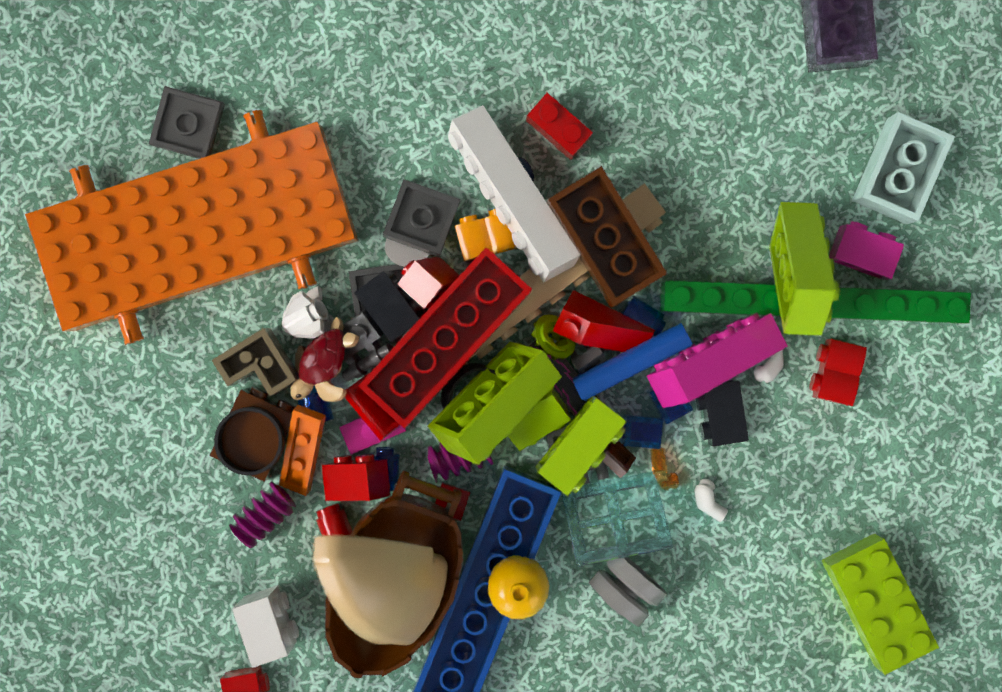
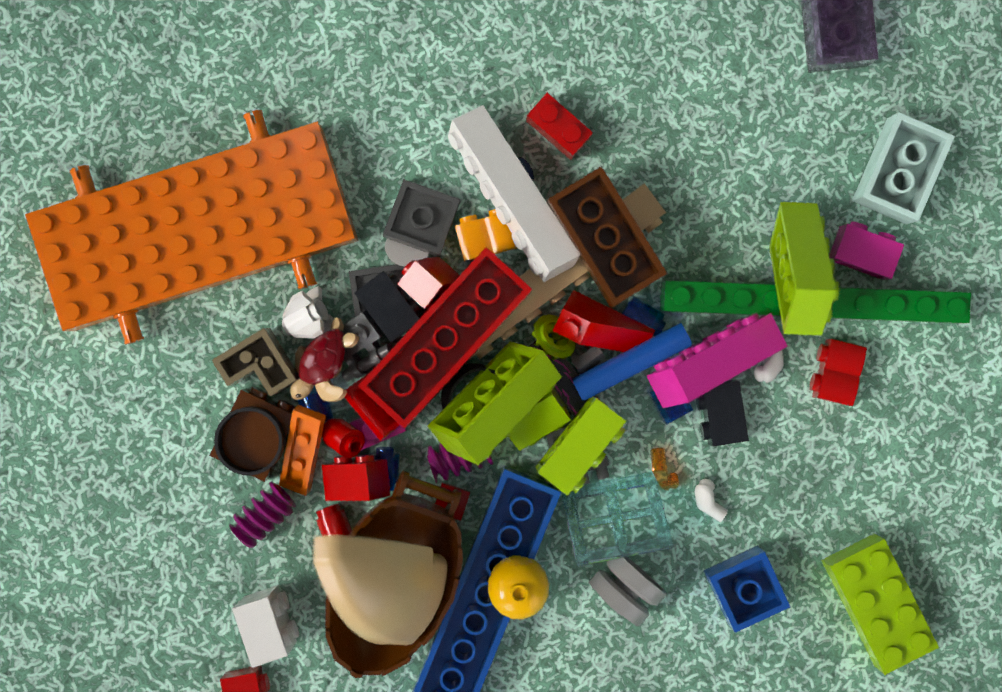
(186, 123): dark grey plate -> none
(343, 437): none -> red brick
(618, 458): reddish brown tile -> none
(642, 431): clear blue brick -> none
(746, 588): none -> blue brick

